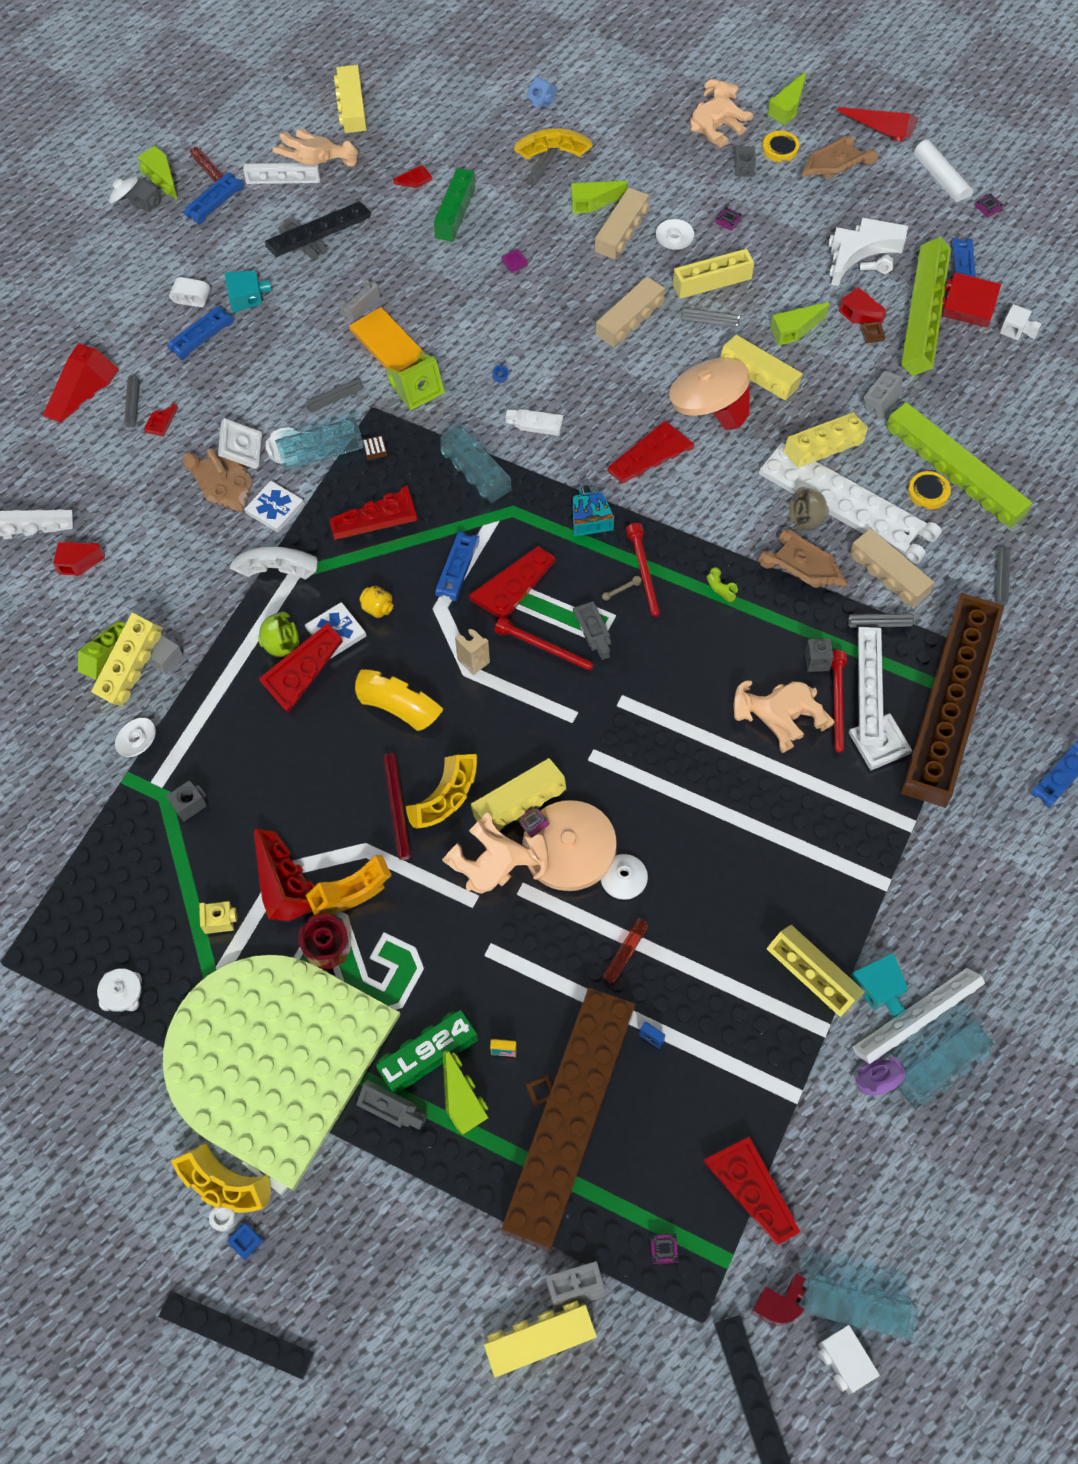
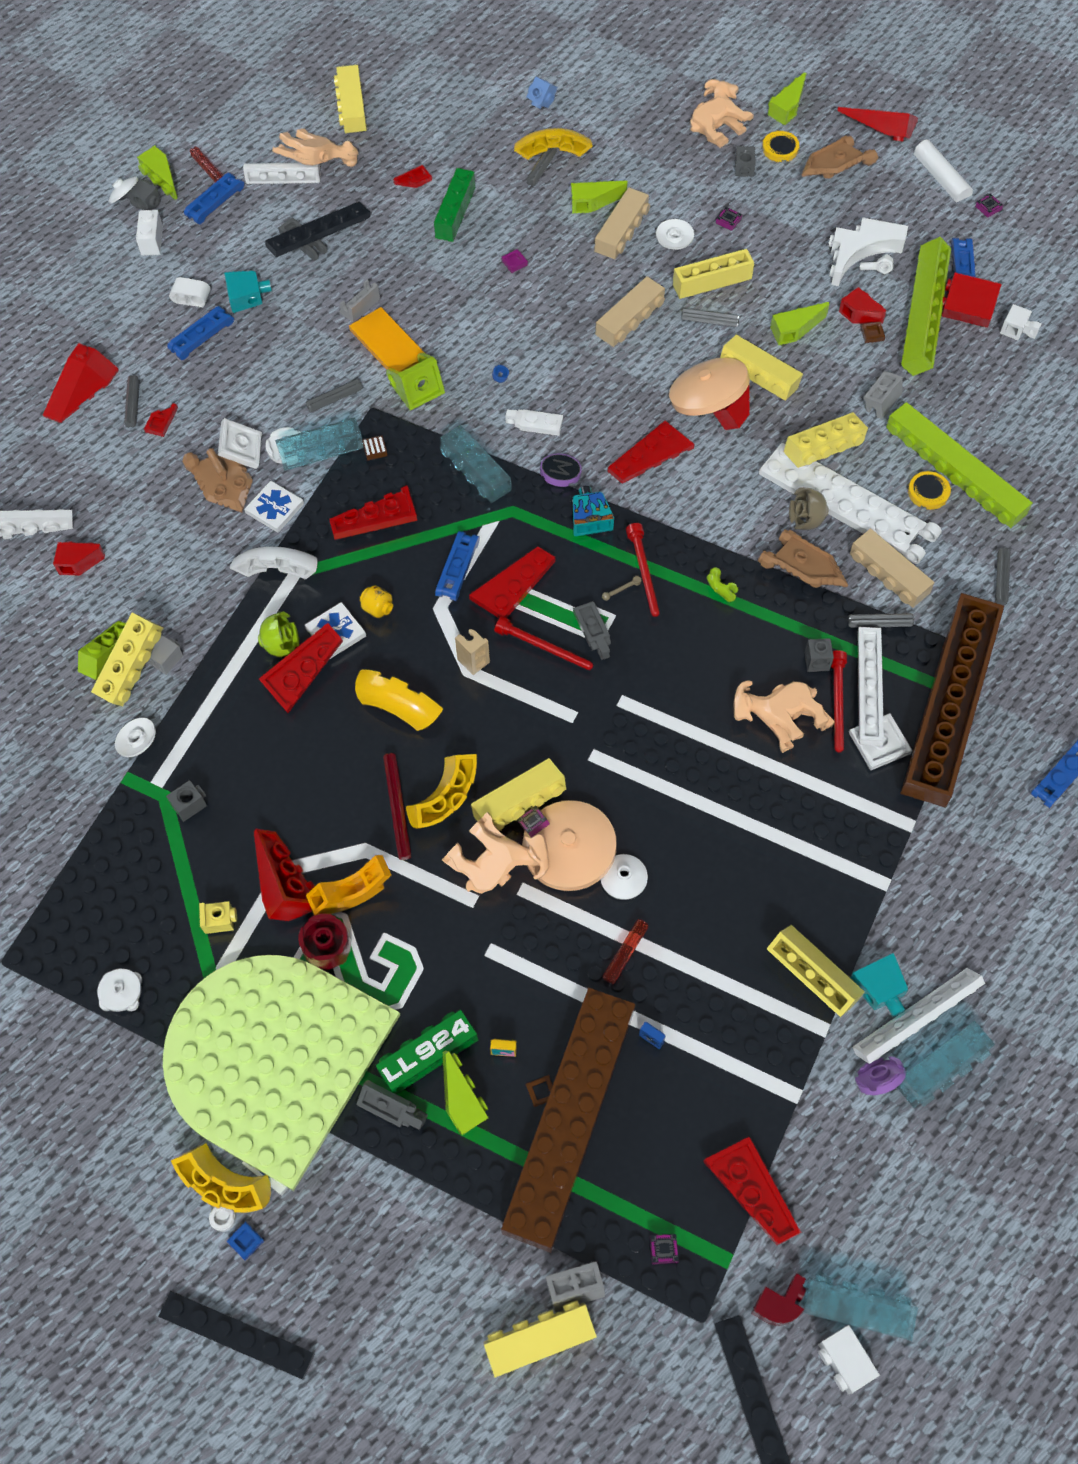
(149, 232): none -> white brick
(560, 469): none -> tile

